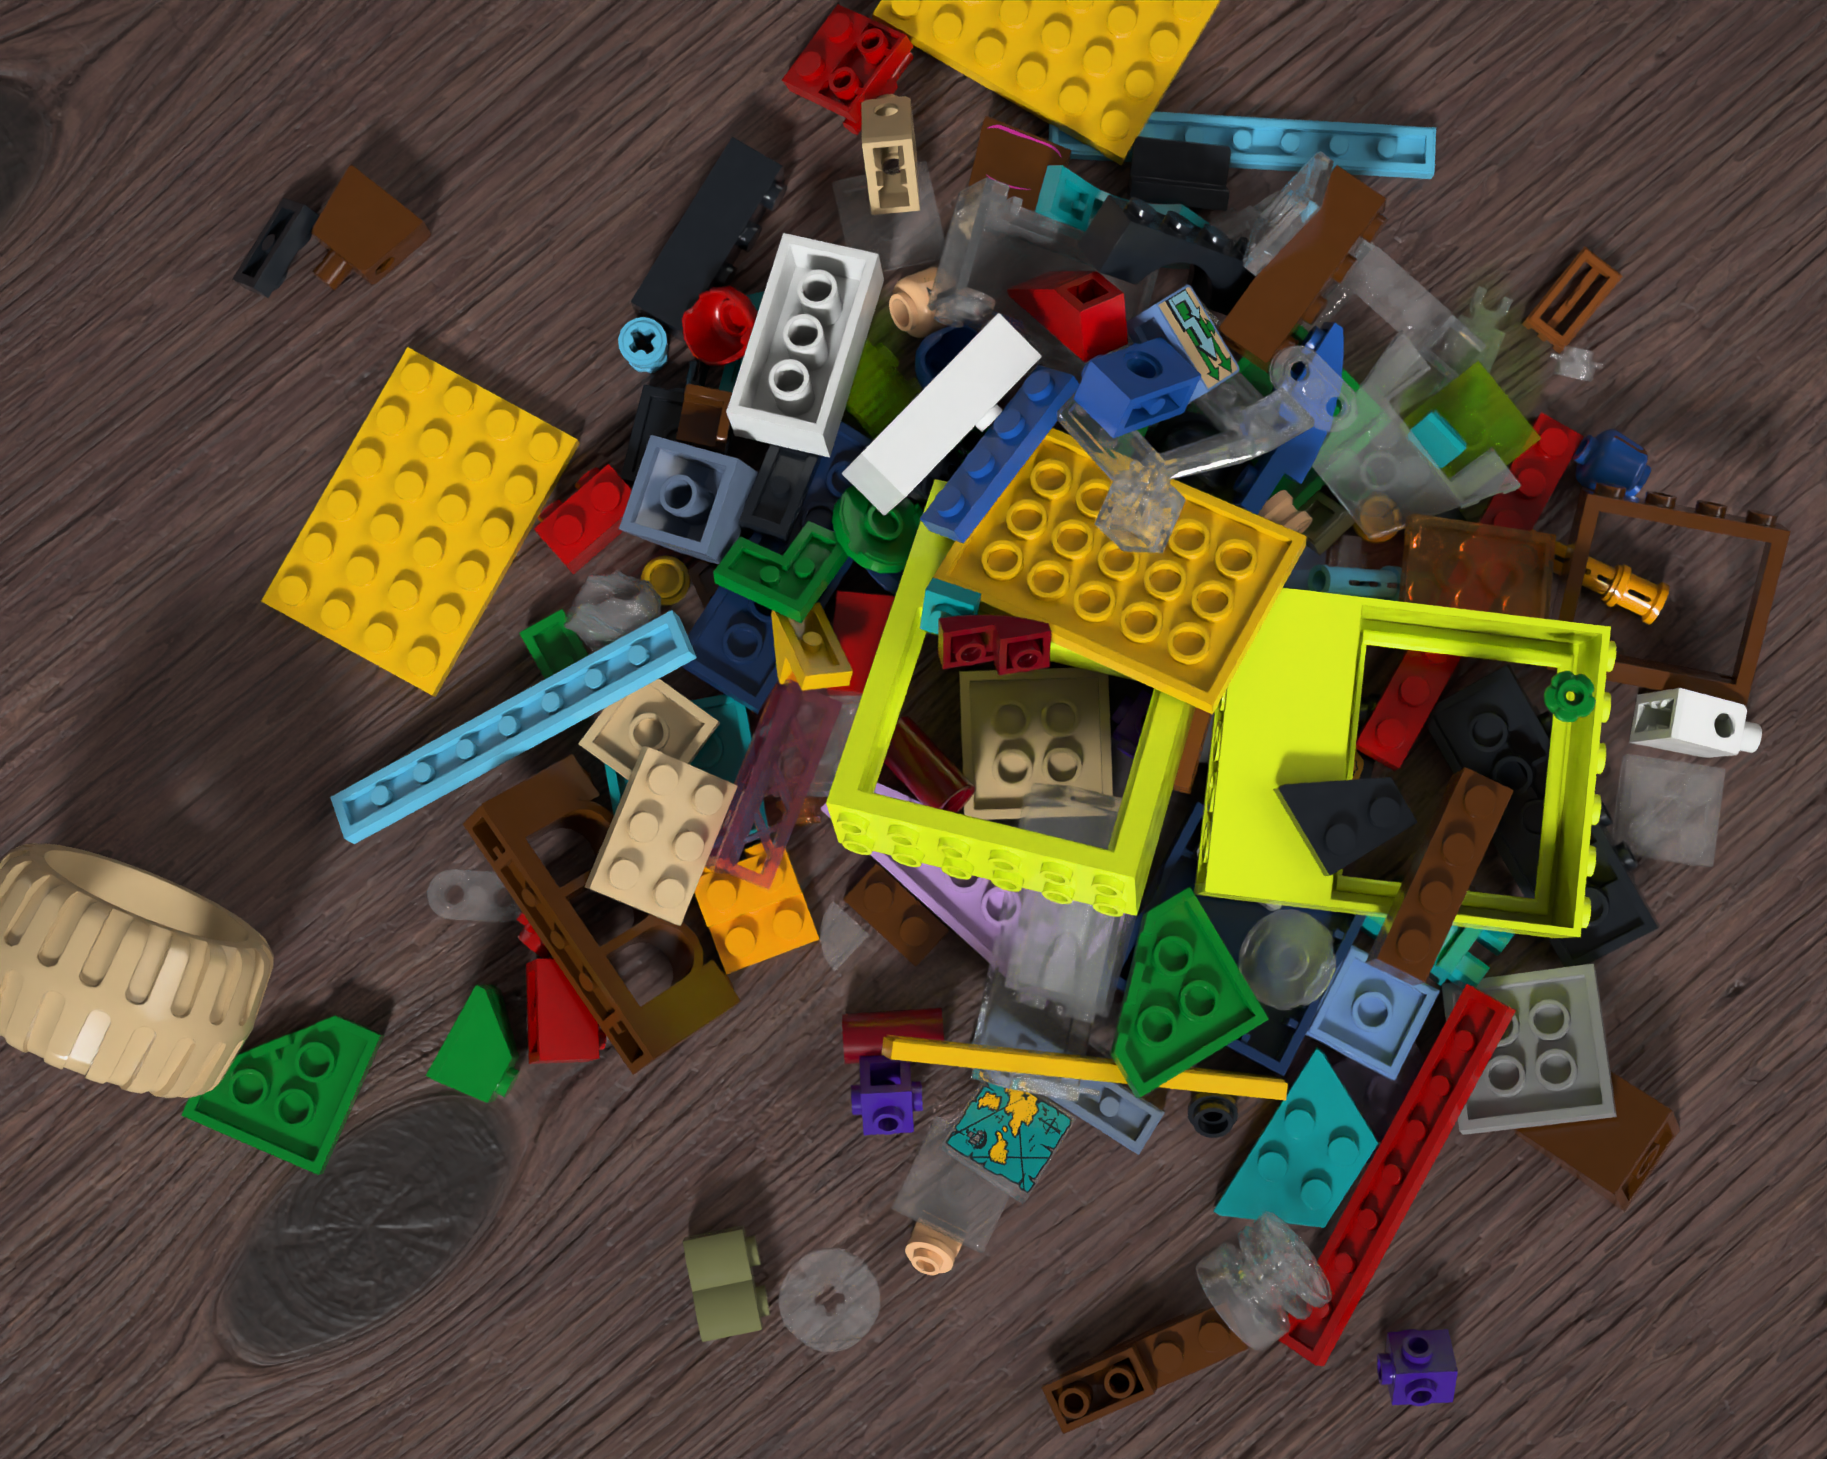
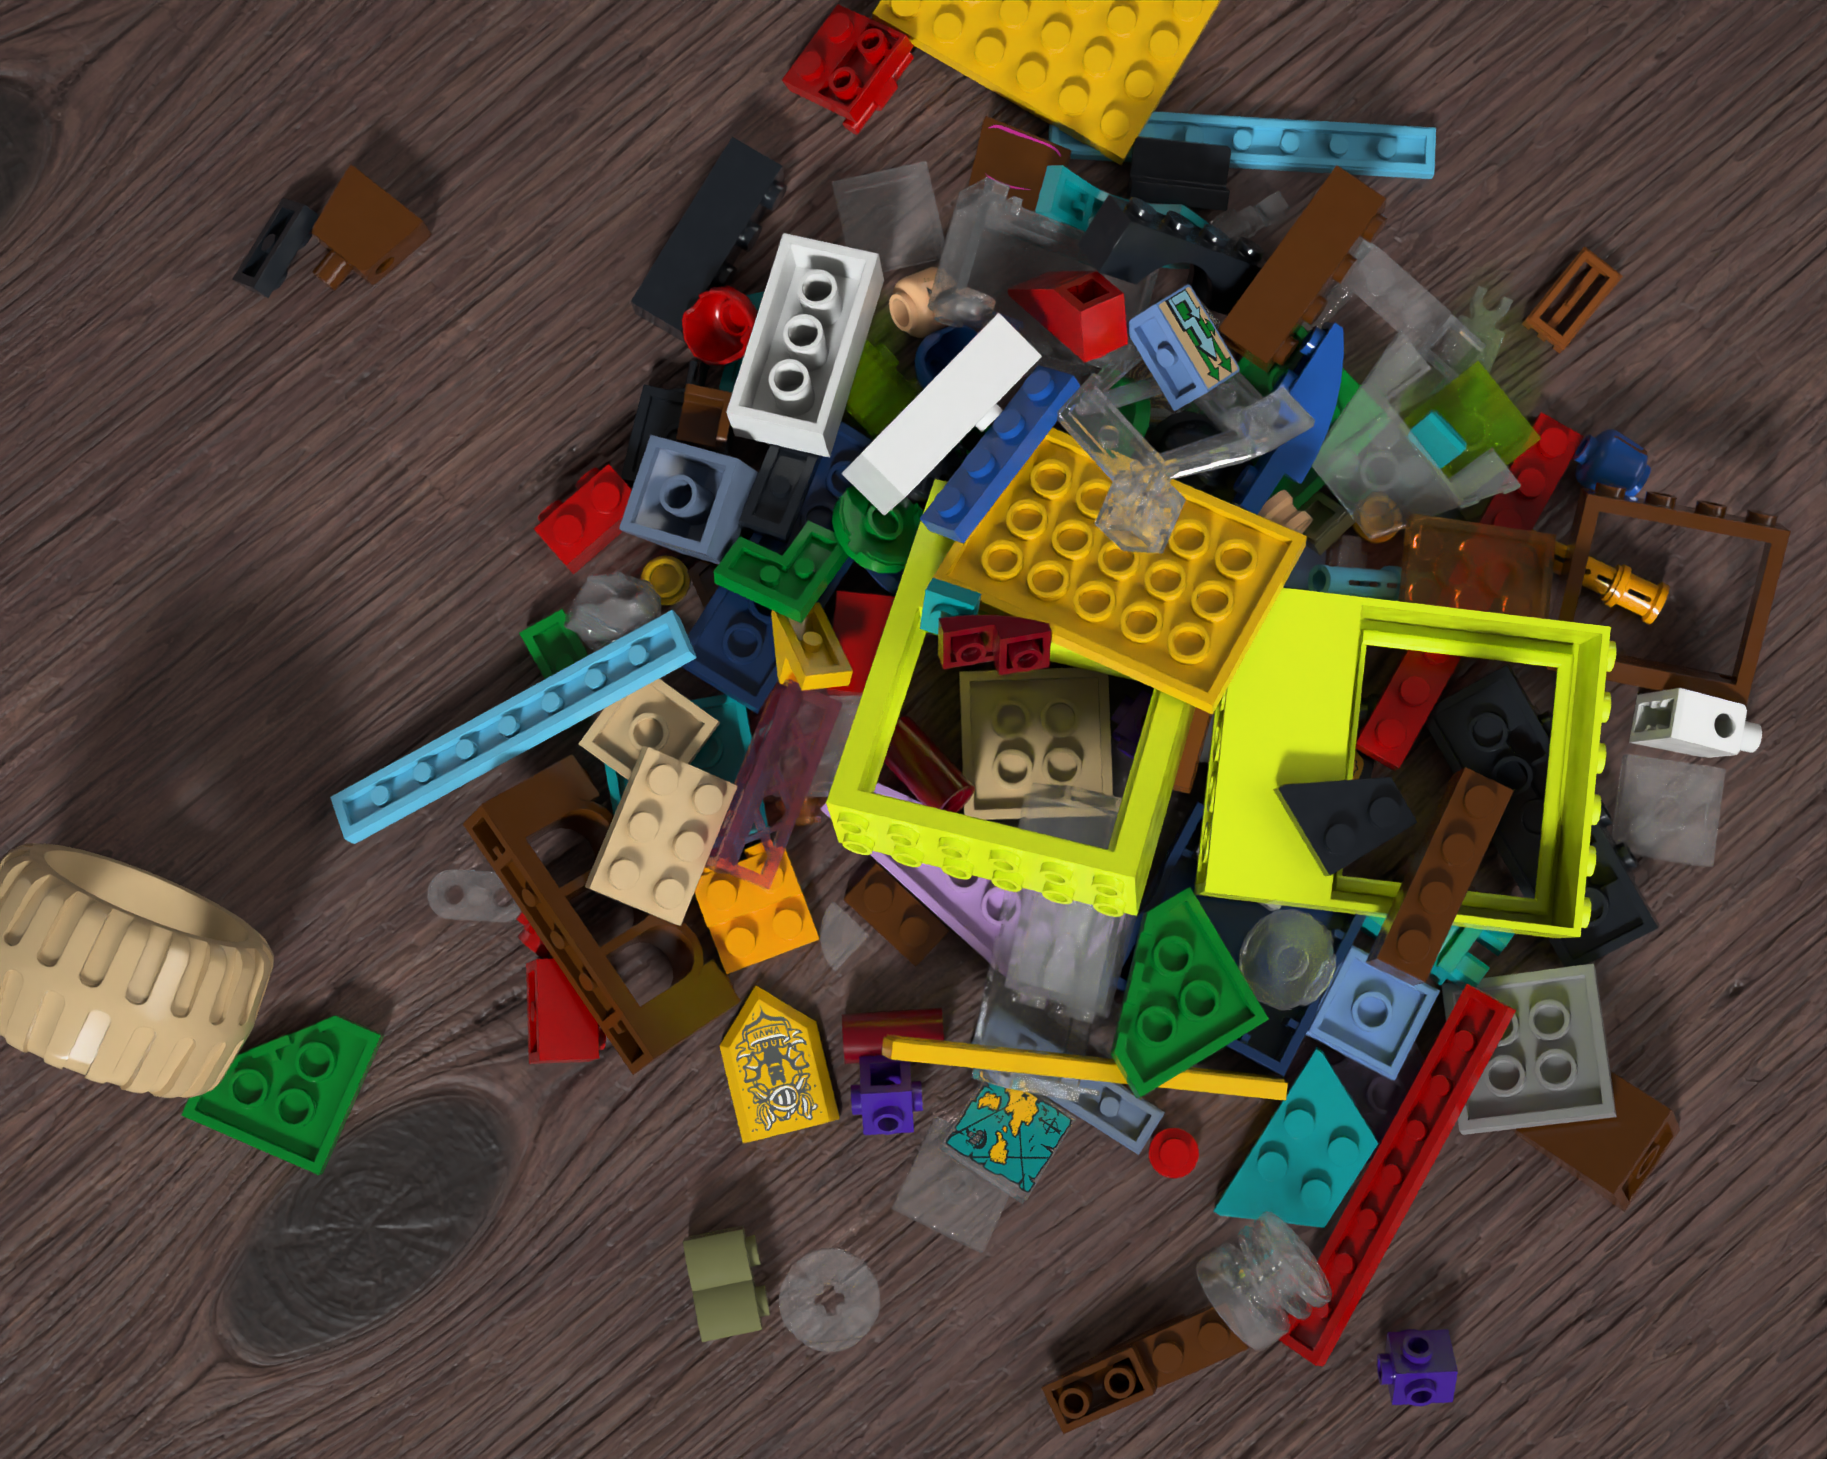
(421, 521): yellow plate -> none
(479, 1048): green slope -> none
(650, 332): medium azure bush -> none
(776, 1069): none -> yellow tile
(886, 136): tan torso -> none
(931, 1251): light nougat plate -> none
(1136, 386): blue brick -> none
(1173, 1153): none -> red plate
(1212, 1114): black plate -> none
(1288, 212): clear tile -> none
(1315, 388): clear plate -> none
(1556, 699): green plate -> none
(1575, 363): clear plate -> none

